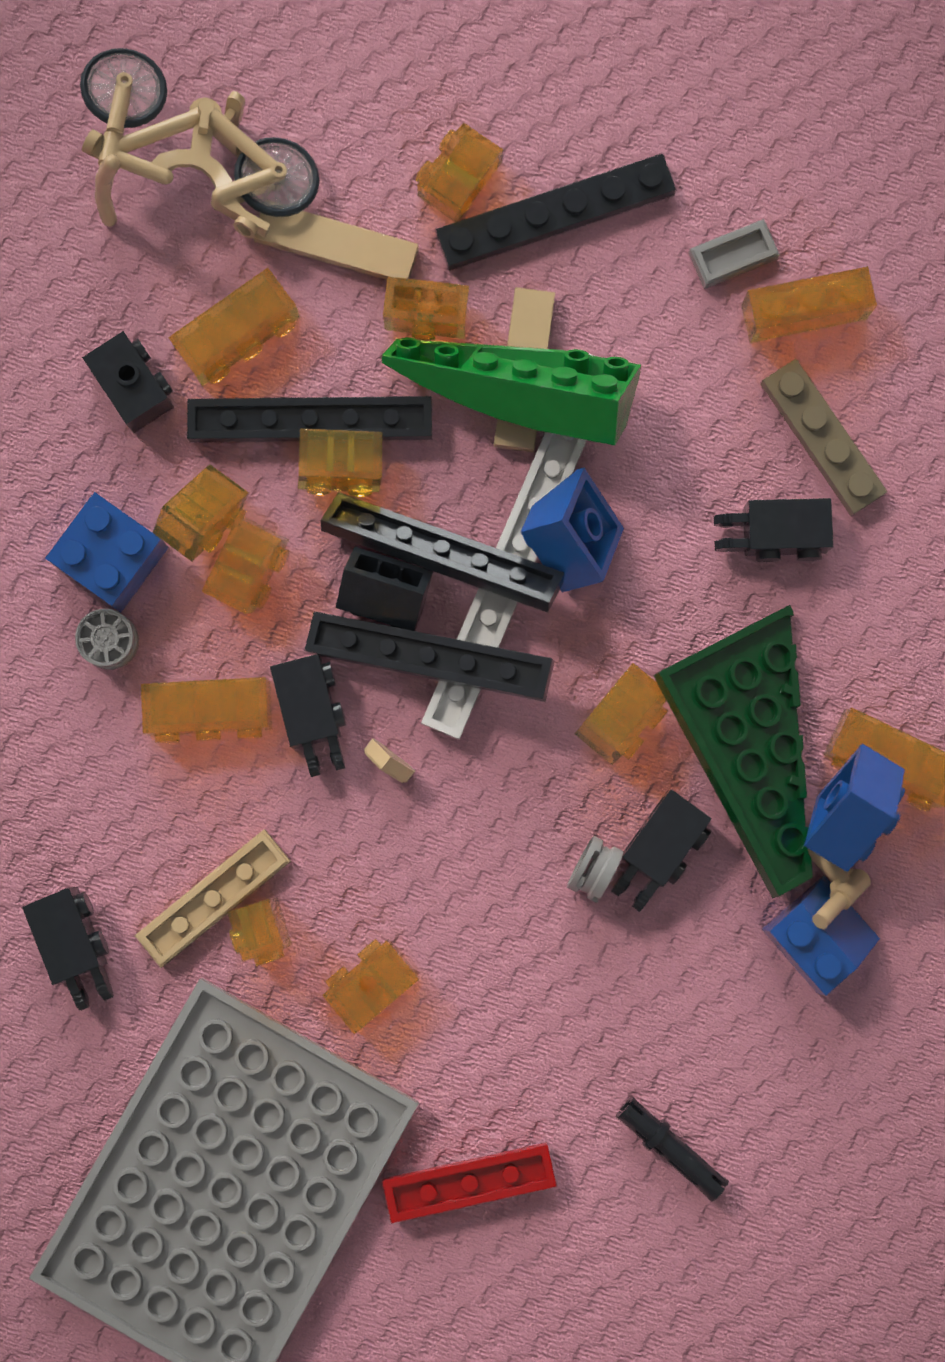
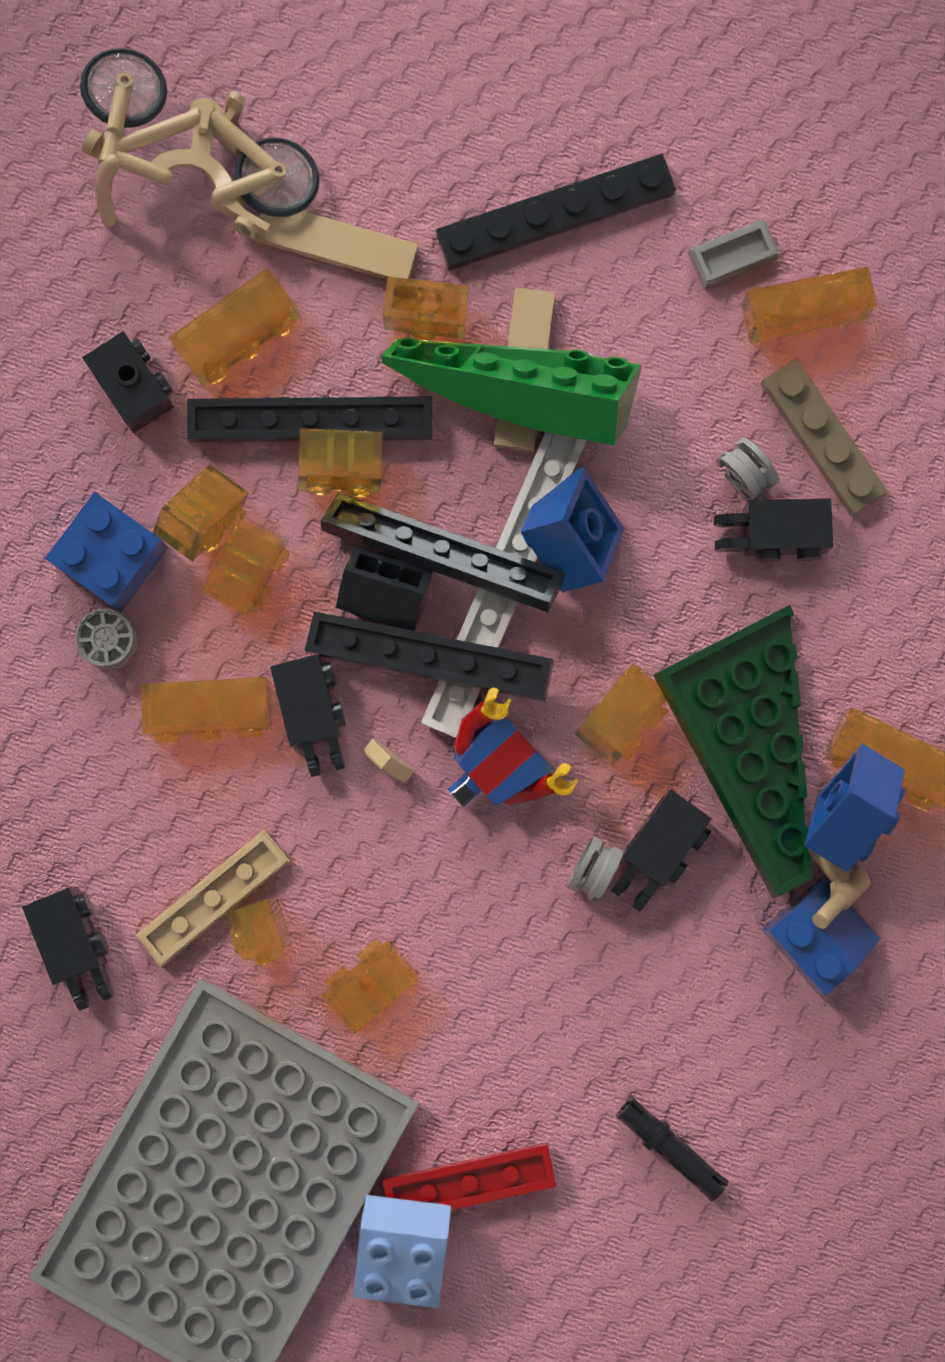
(401, 1251): none -> light blue brick
(459, 171): clear yellow brick -> none
(501, 760): none -> torso
(748, 469): none -> light grey wheel

